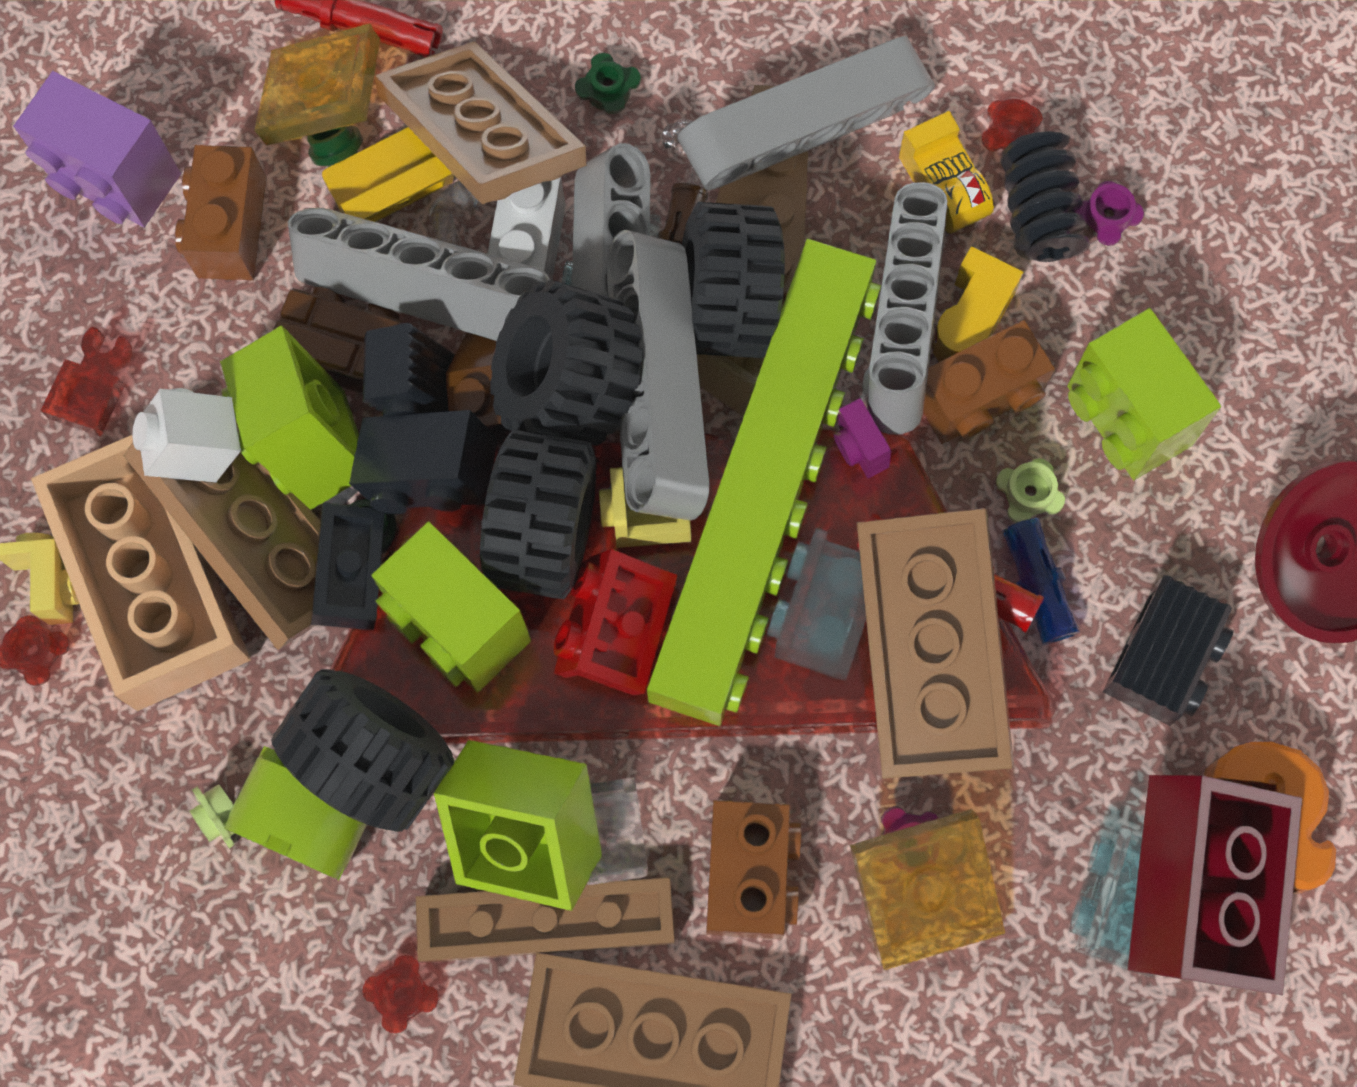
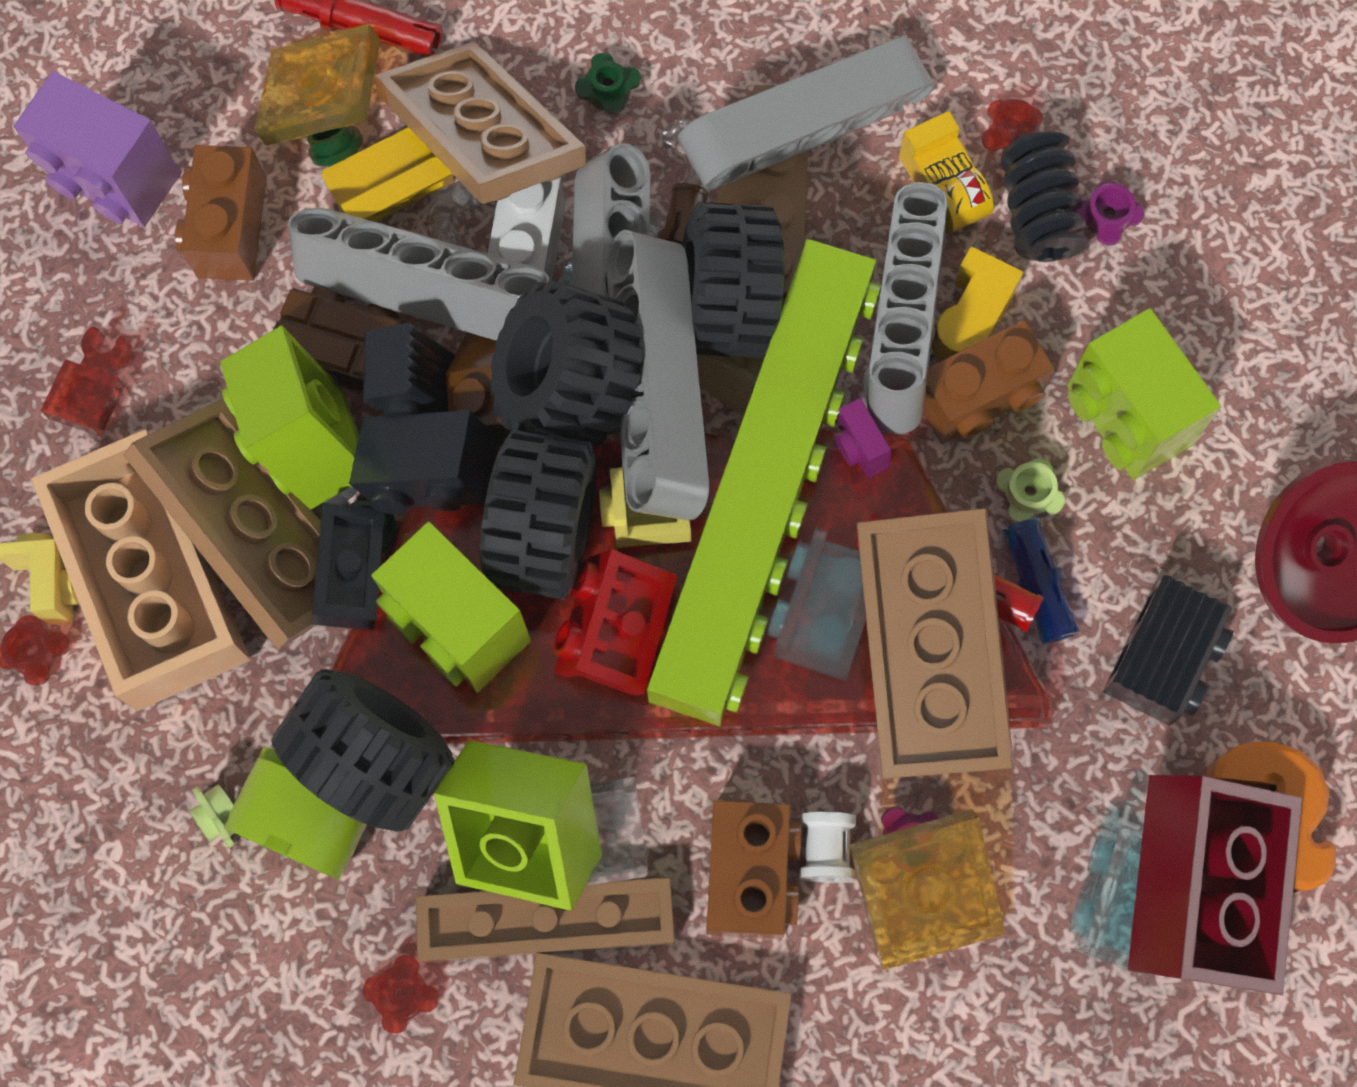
(187, 435): white brick -> none
(828, 847): none -> white bush

